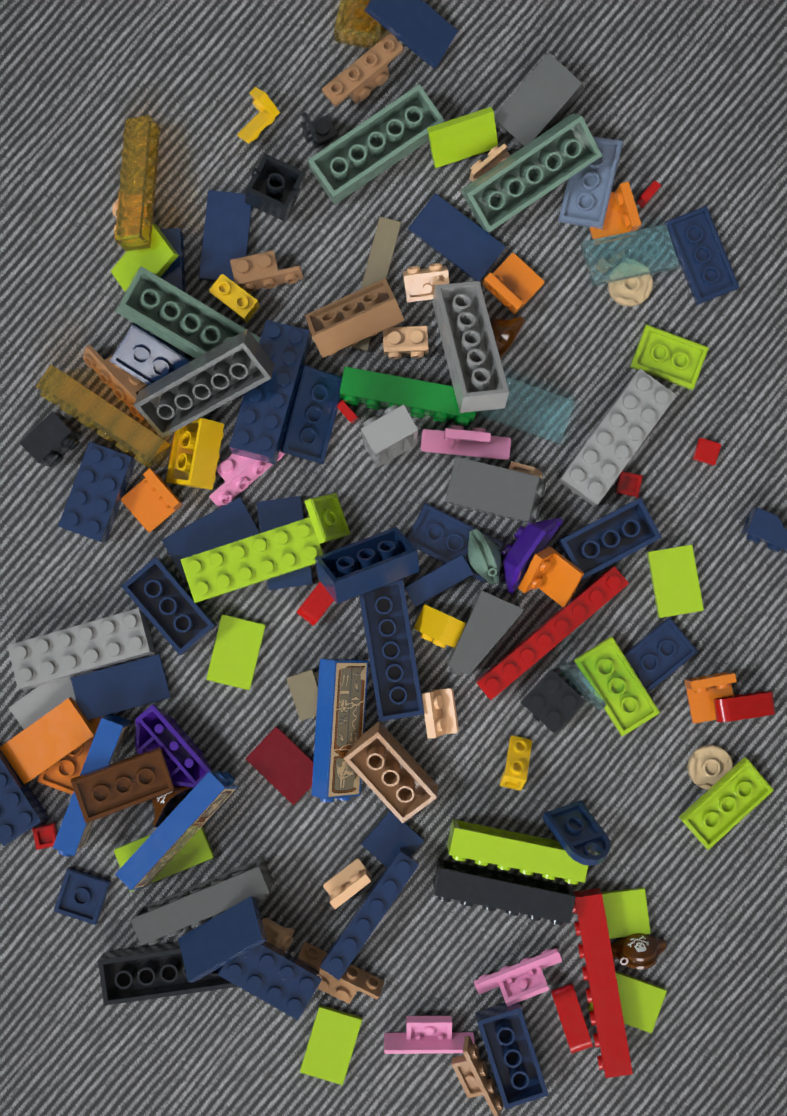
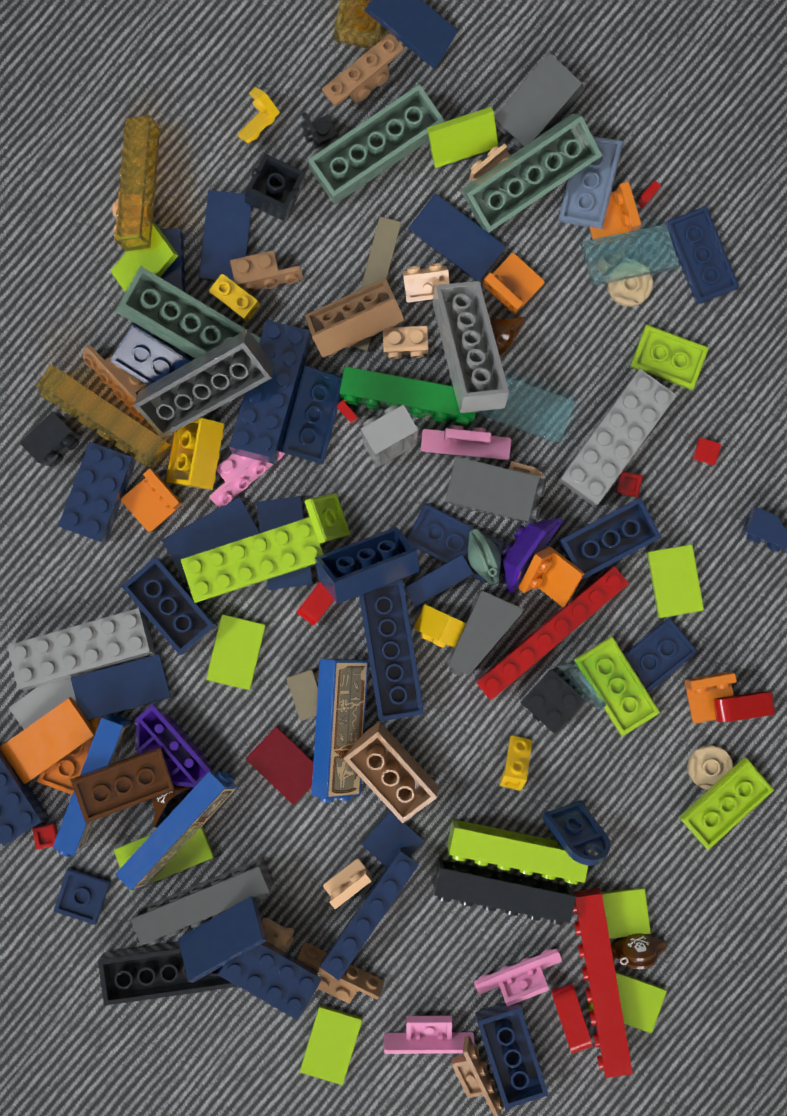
(440, 712): light nougat bracket -> none

